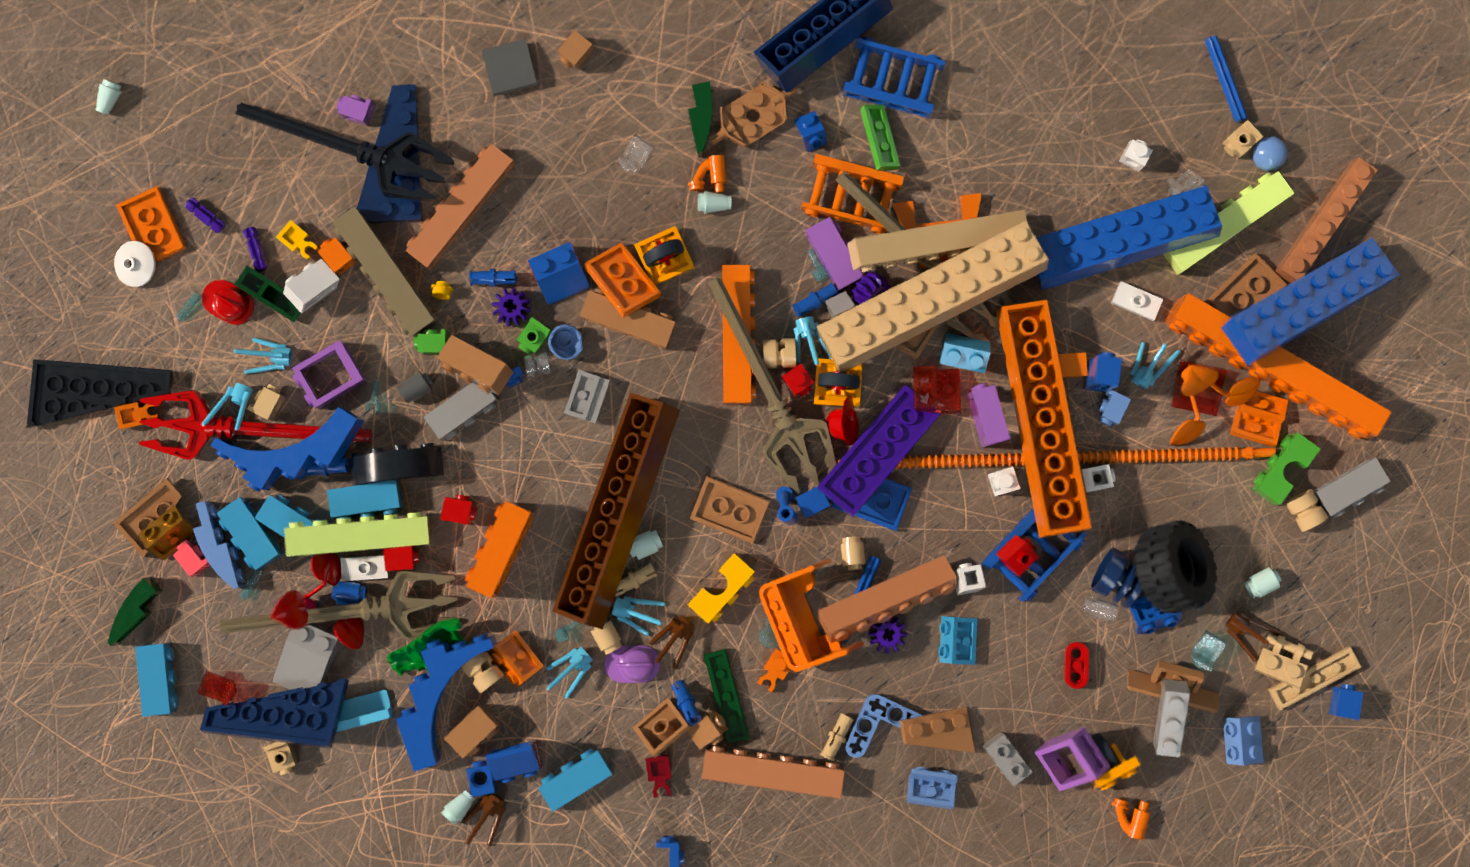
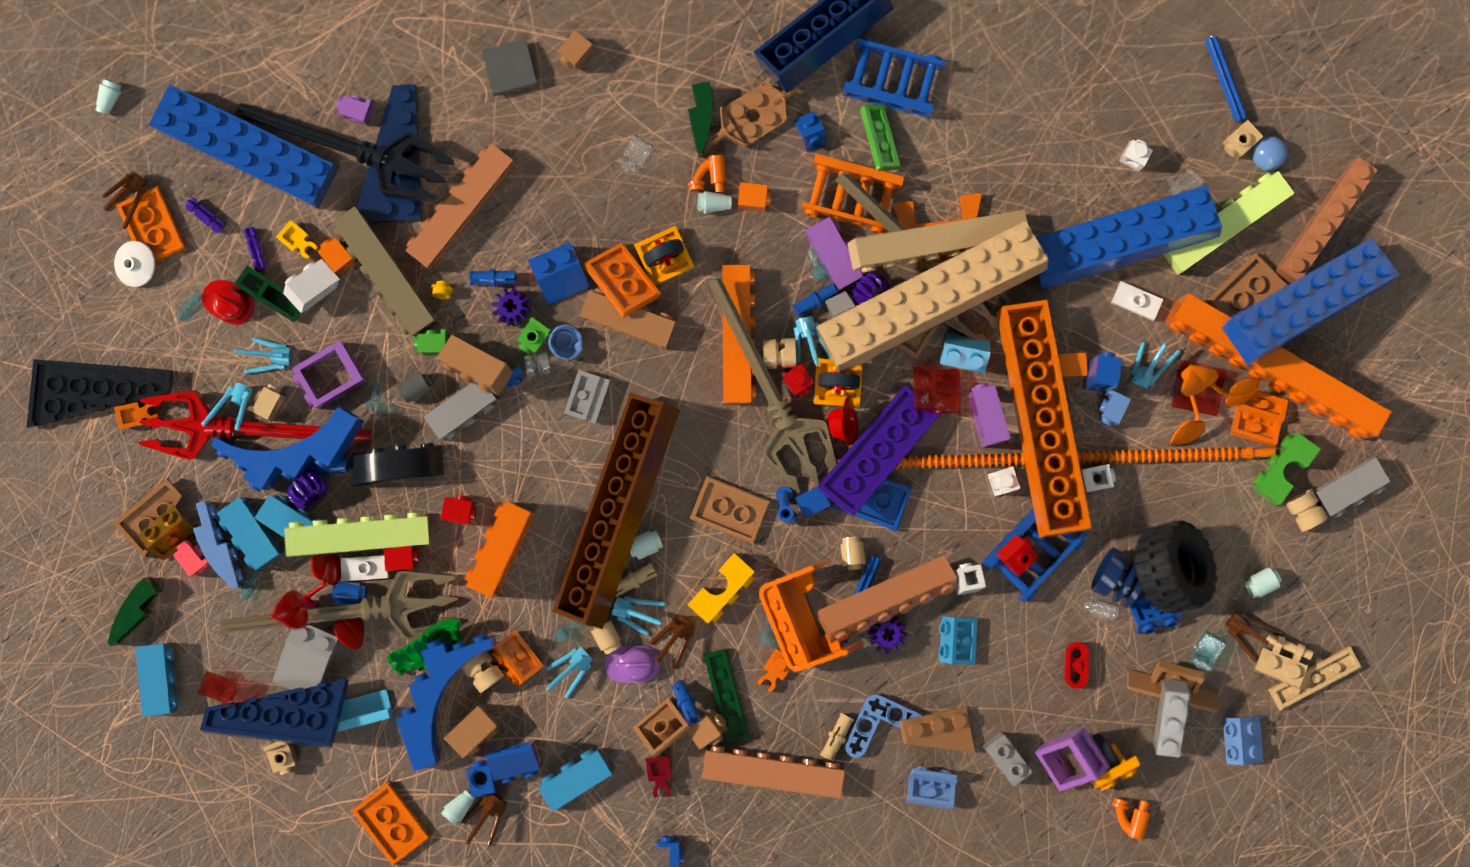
(131, 183): none -> reddish brown plant
(243, 146): none -> blue brick
(307, 490): none -> dark purple gear
(365, 499): dark azure brick -> none
(391, 823): none -> orange tile
(753, 197): none -> orange brick
(1346, 702): blue brick -> none

